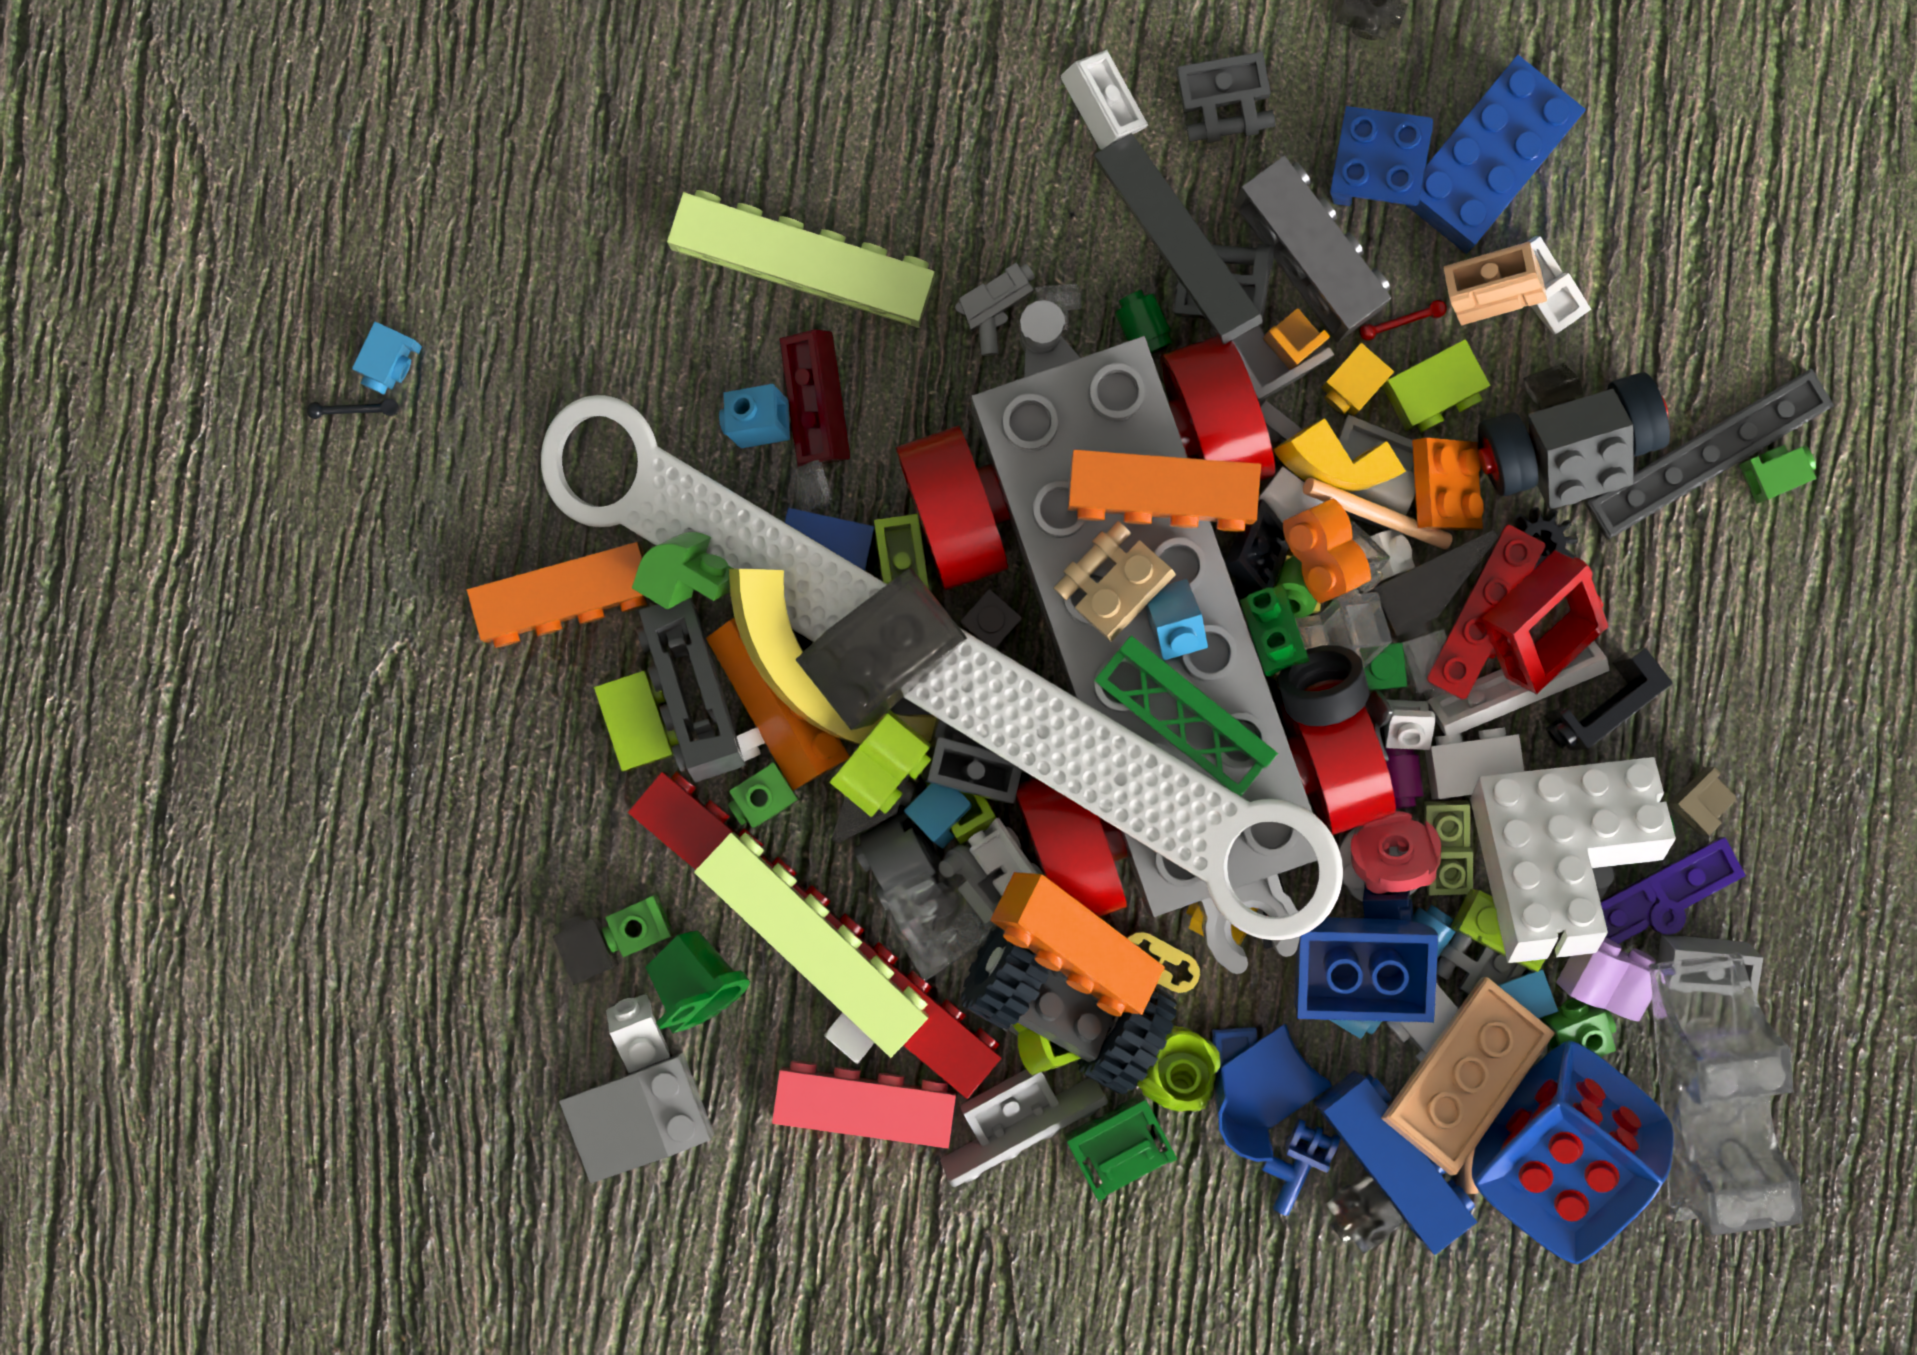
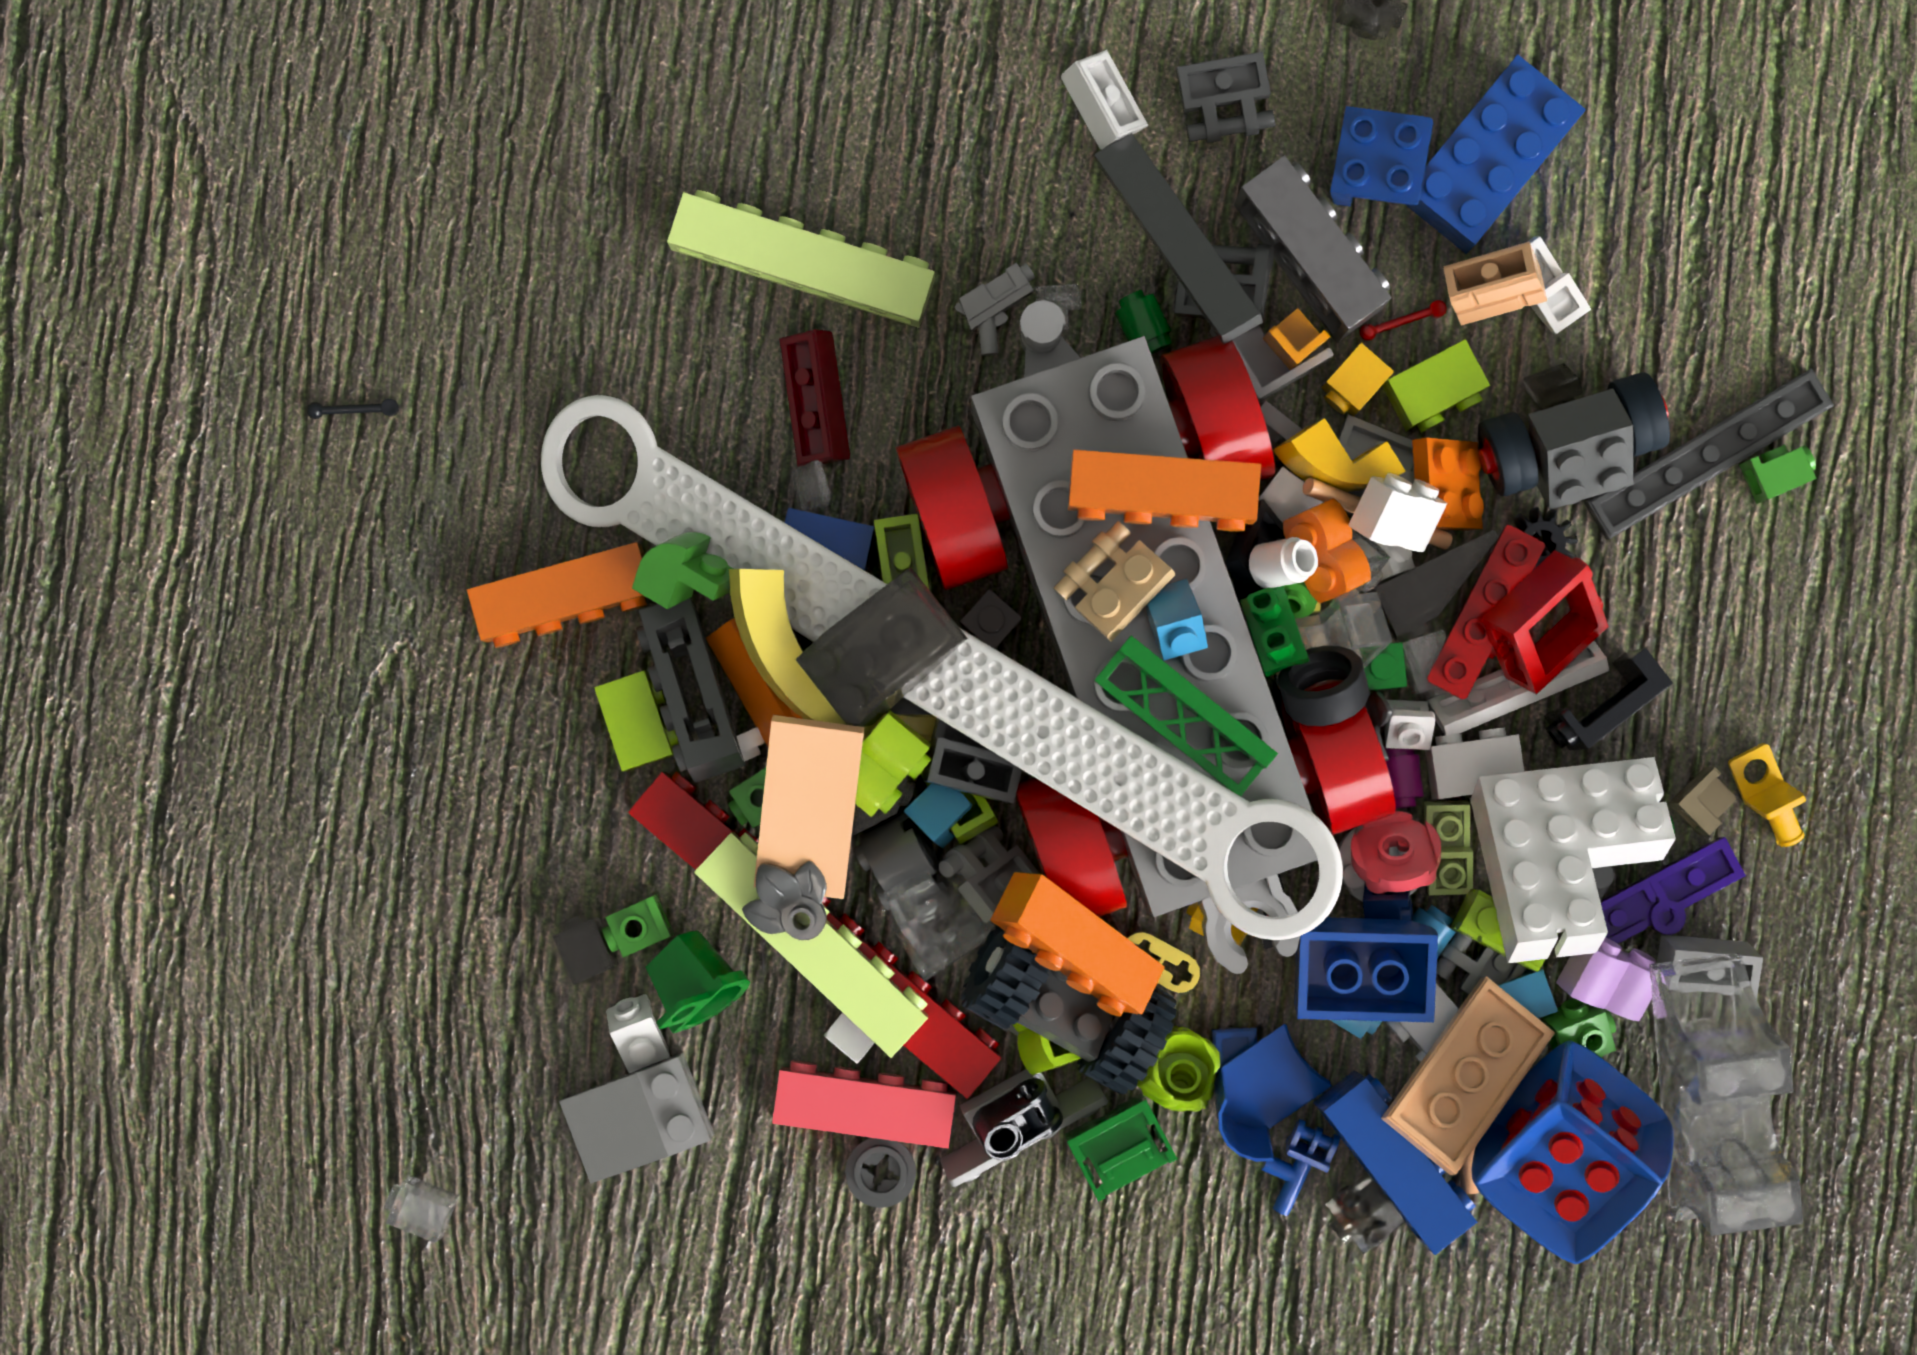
(384, 358): dark azure brick -> none
(420, 1208): none -> clear brick
(755, 416): dark azure brick -> none
(784, 896): none -> dark grey plate
(810, 797): none -> light nougat tile
(889, 1190): none -> dark grey gear
(1000, 849): white hinge -> none
(1017, 1118): none -> black piece
(1282, 562): none -> white brick
(1398, 512): none -> white brick
(1769, 796): none -> yellow bracket

